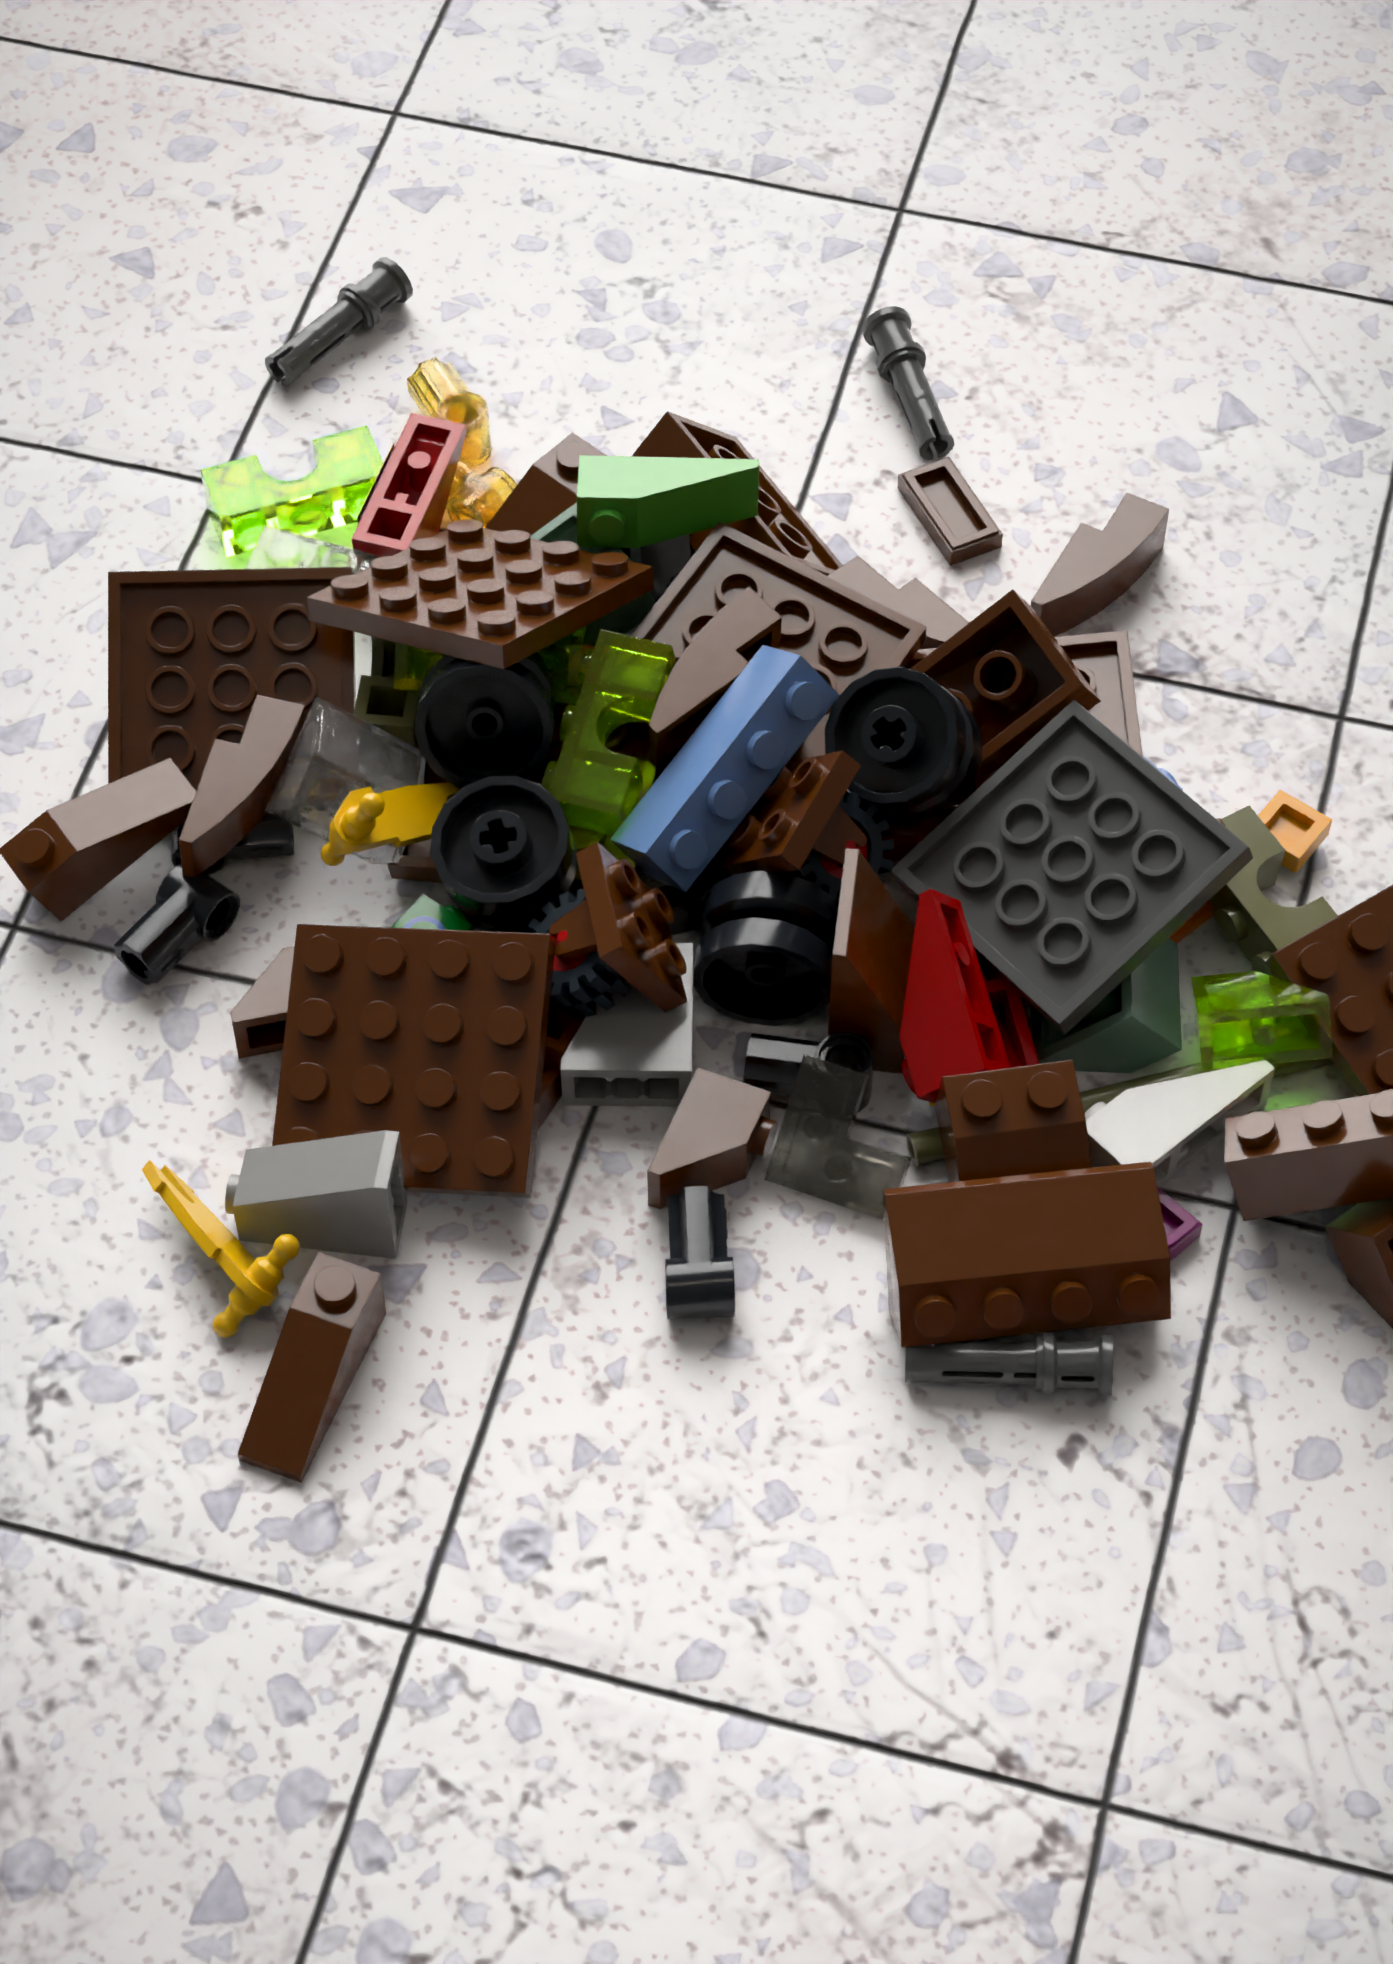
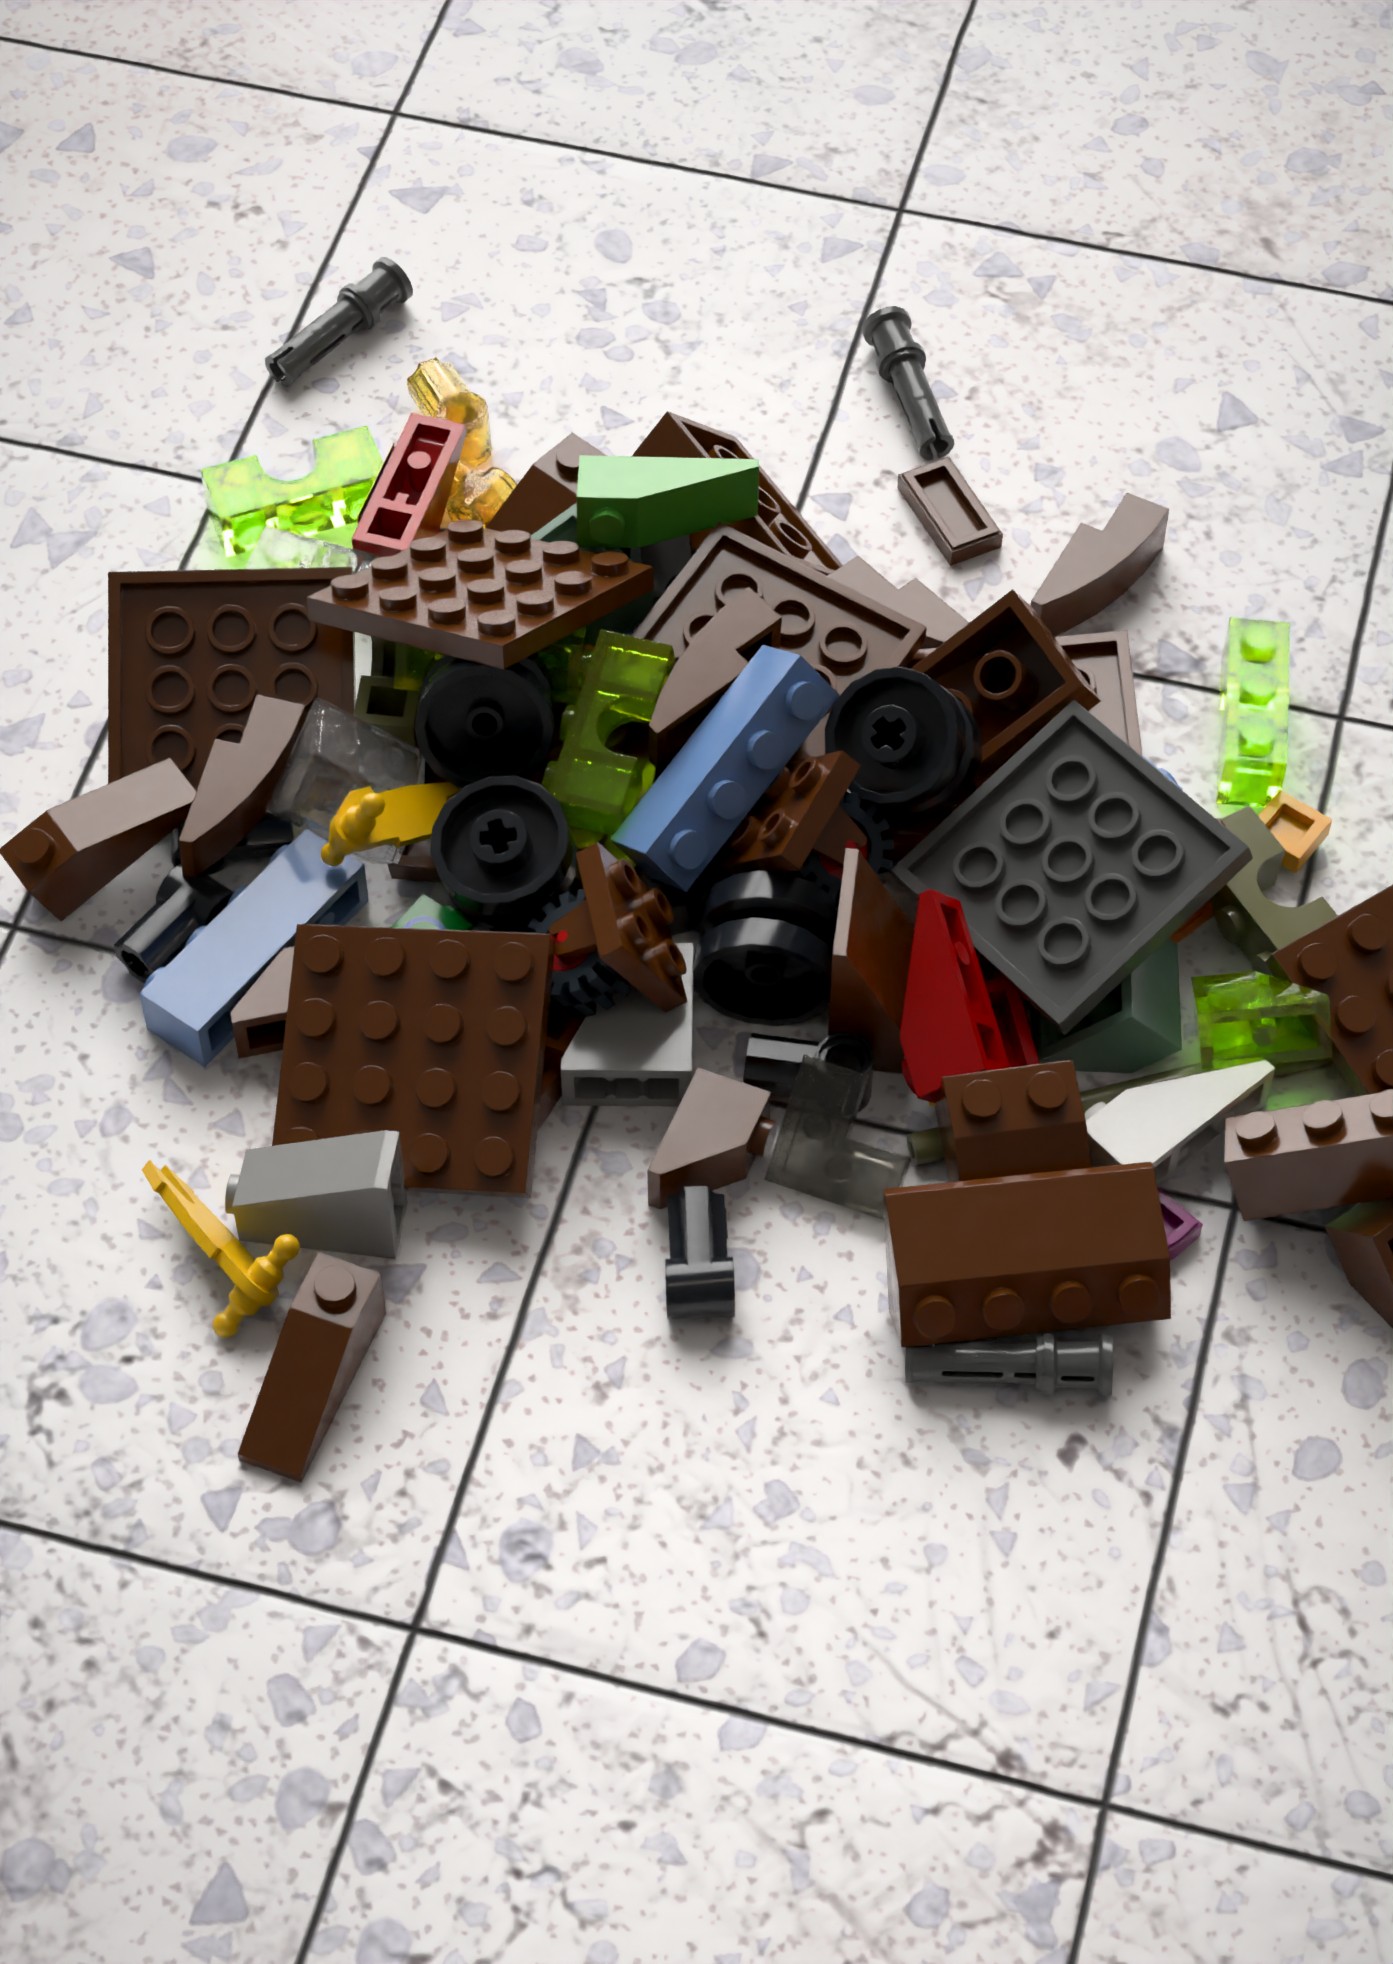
(198, 989): none -> brick
(1255, 712): none -> clear neon green arch

